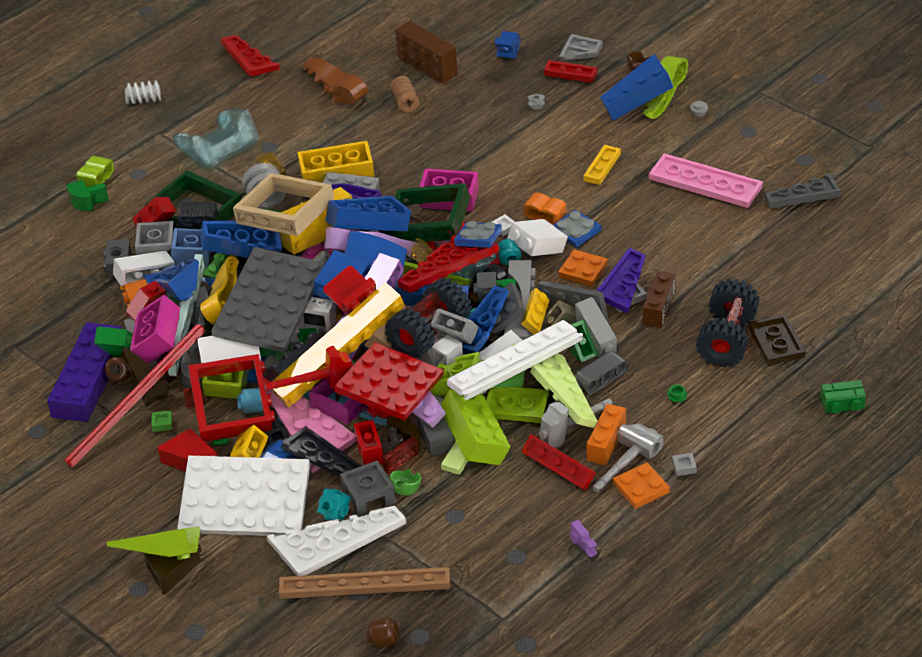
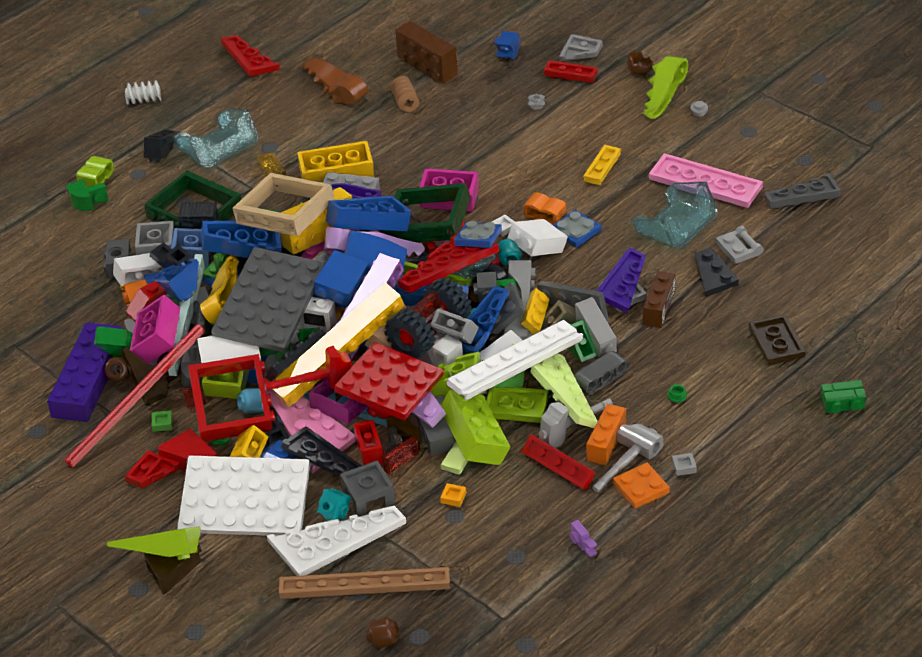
(150, 469): none -> red wing
(157, 210): red brick -> none
(158, 144): none -> black slope
(167, 257): none -> black brick
(254, 176): light grey wheel -> none
(349, 289): red bracket -> none
(405, 482): bright green hair -> none
(420, 250): clear yellow plate -> none
(453, 495): none -> light orange plate
(583, 268): orange plate -> none
(637, 88): blue wedge -> none
(688, 212): none -> clear light blue windscreen
(714, 272): none -> black wing
(722, 339): black plate -> none
(735, 249): none -> light grey plate

